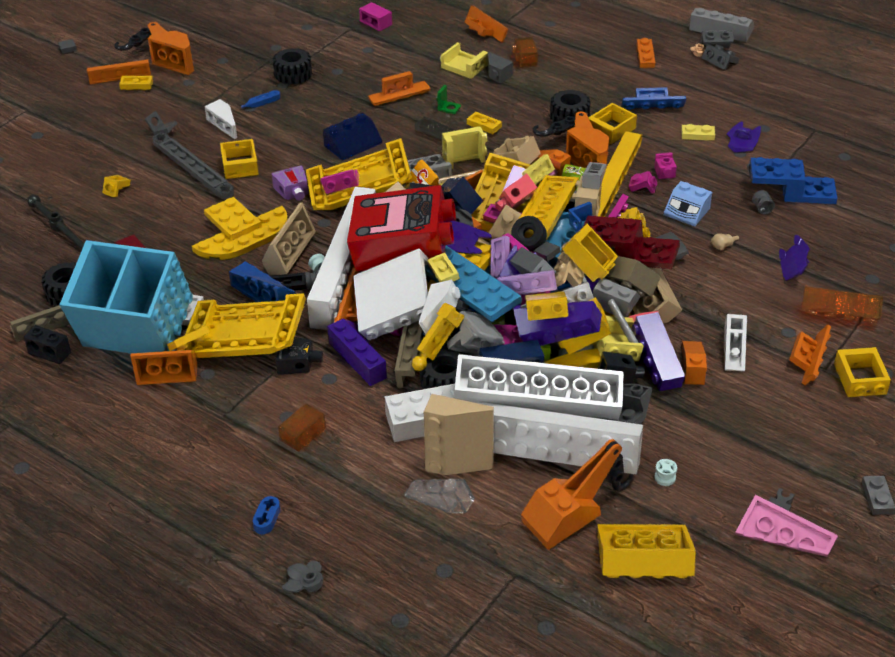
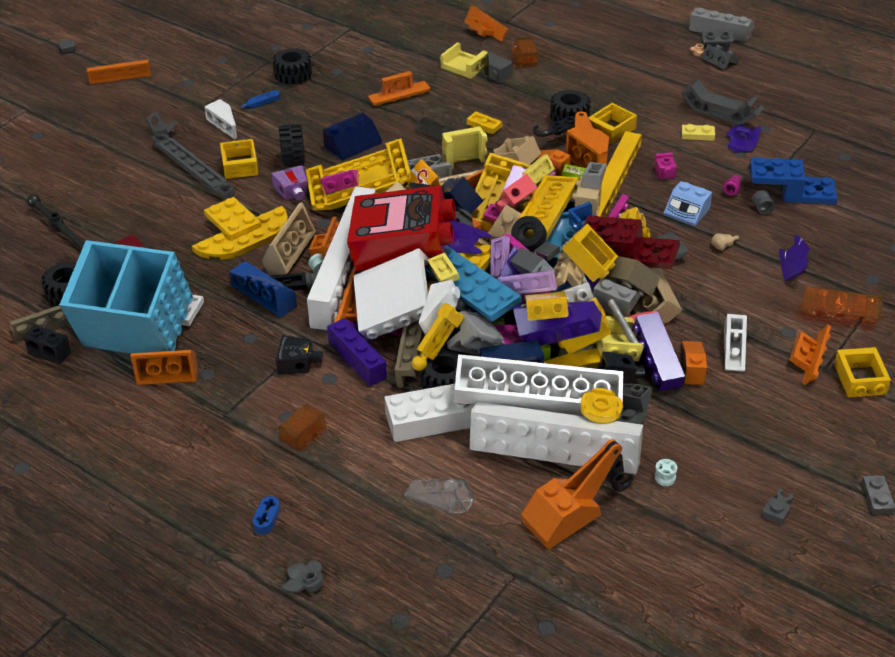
(113, 184): yellow bracket -> none
(136, 82): yellow plate -> none
(167, 48): orange slope -> none
(195, 336): yellow plate -> none
(246, 326): yellow slope -> none
(291, 145): none -> black tyre
(321, 242): none -> orange bracket
(375, 16): dark pink brick -> none
(443, 103): green bracket -> none
(458, 436): tan slope -> none
(601, 405): none -> yellow tile
(643, 180): dark pink bracket -> none
(645, 53): orange plate -> none
(645, 550): yellow slope -> none
(652, 98): blue bracket -> none
(719, 106): none -> dark grey piece
(732, 186): none -> dark pink cone
(781, 527): bright pink wing -> none

